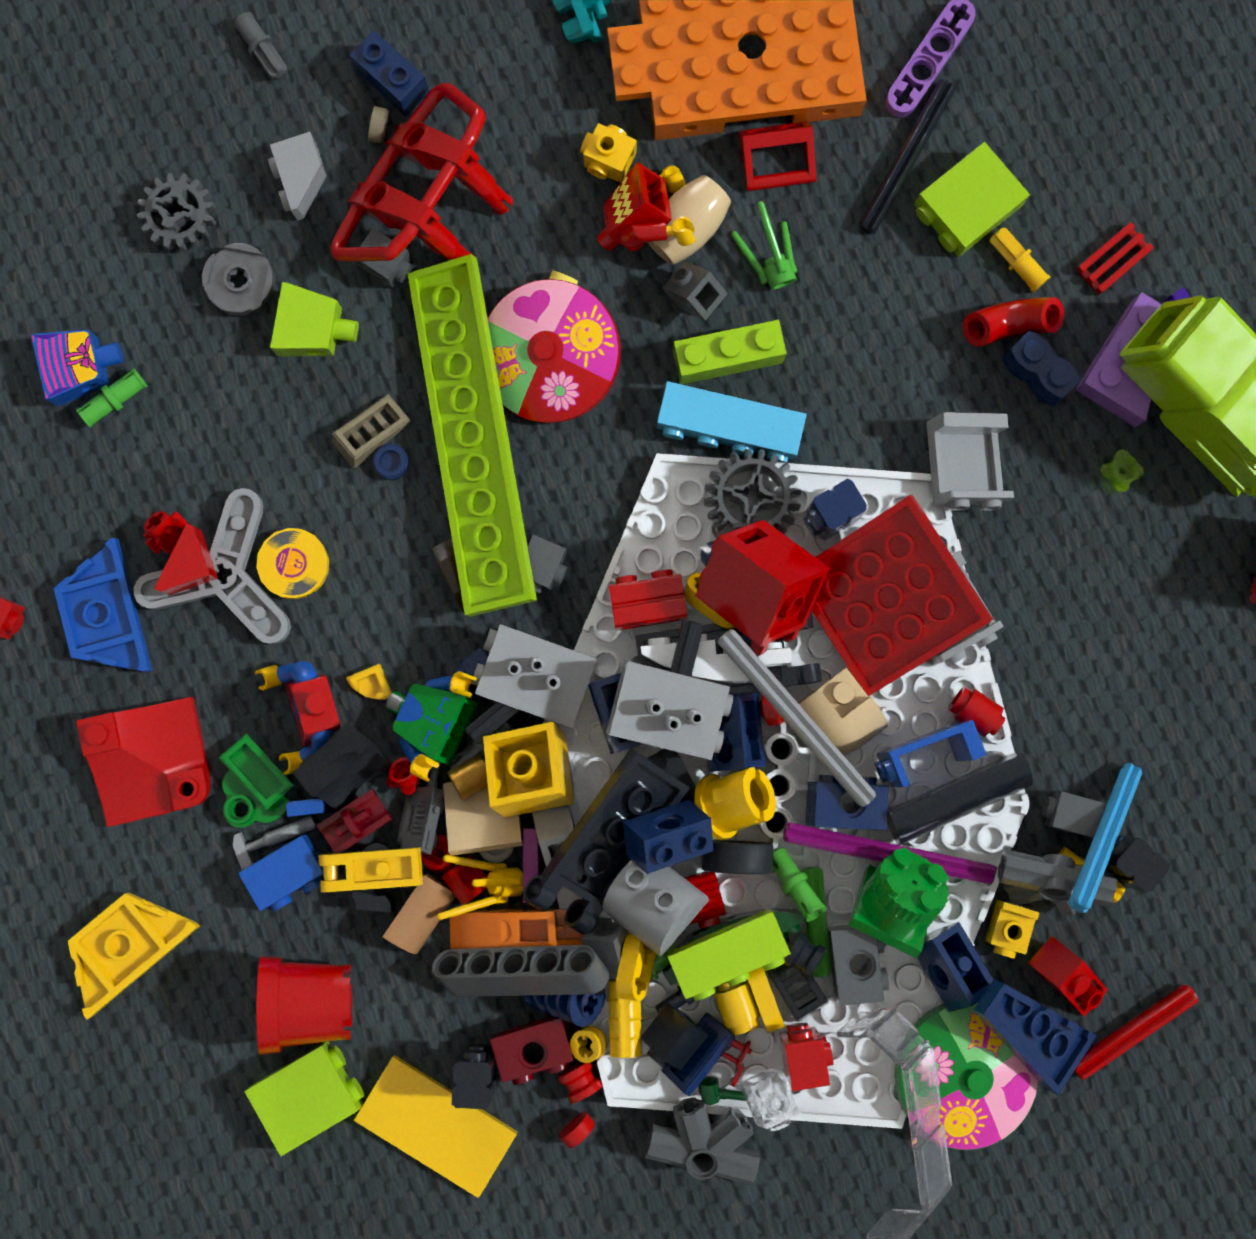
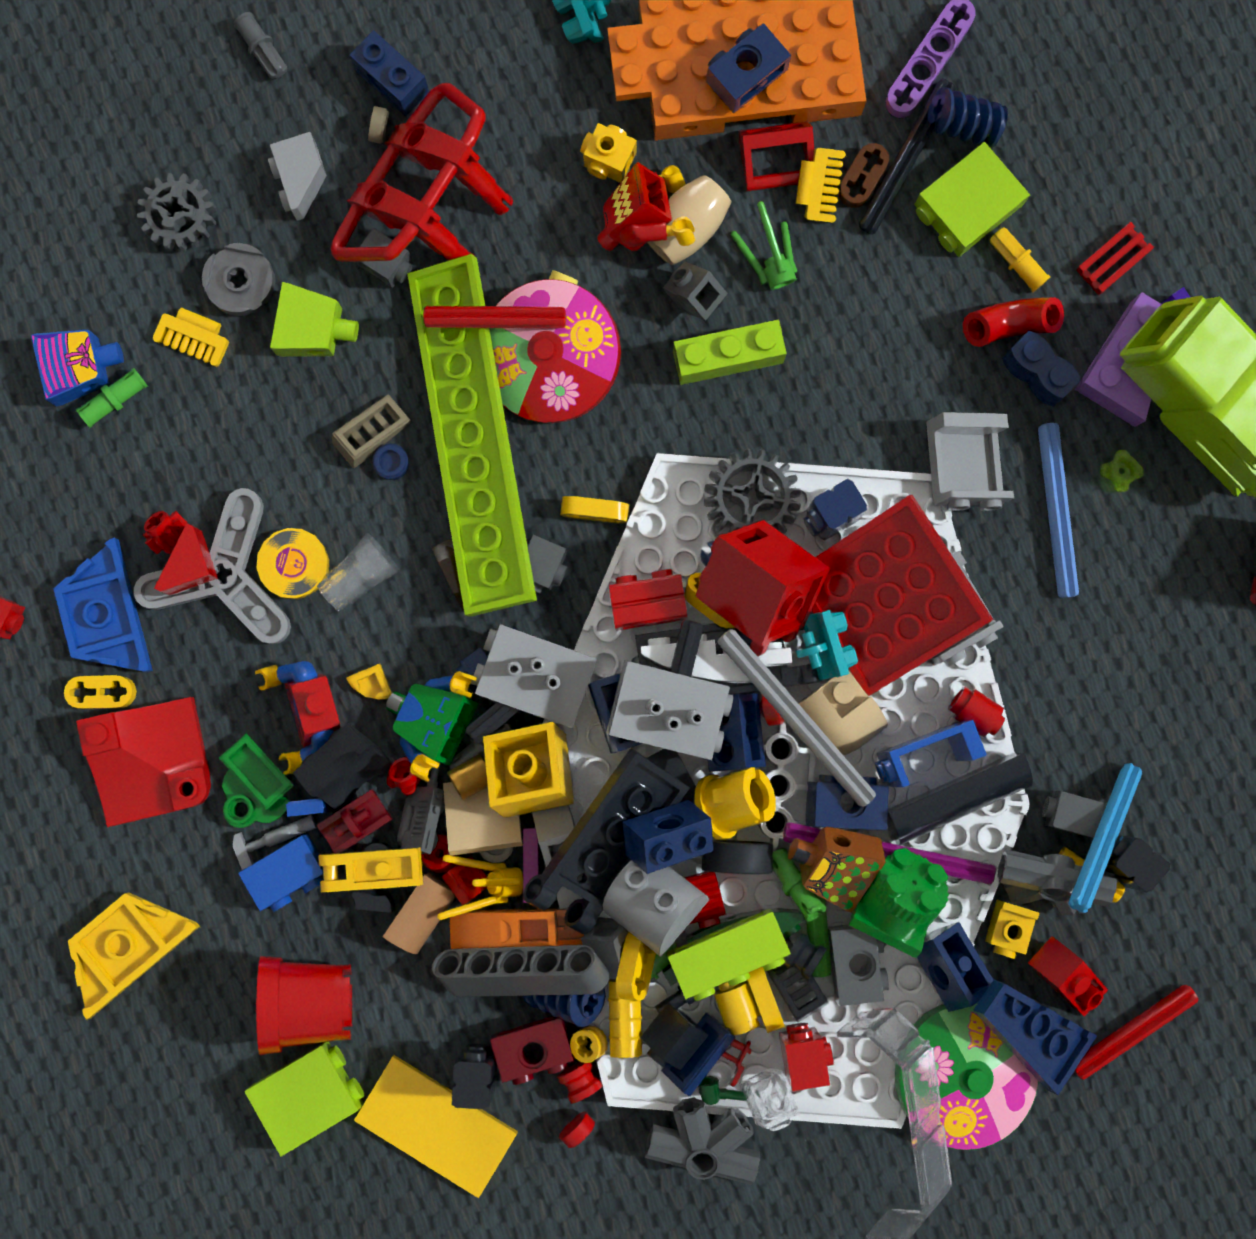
(100, 700): none -> yellow beam
(195, 327): none -> yellow piece
(357, 573): none -> clear plant
(494, 317): none -> red axle
(594, 509): none -> yellow beam
(730, 422): medium azure brick -> none
(739, 86): none -> dark blue brick
(812, 184): none -> yellow piece
(824, 646): none -> teal hips
(838, 865): none -> dark orange torso
(857, 171): none -> reddish brown beam
(967, 116): none -> dark blue piece
(1058, 510): none -> medium blue axle

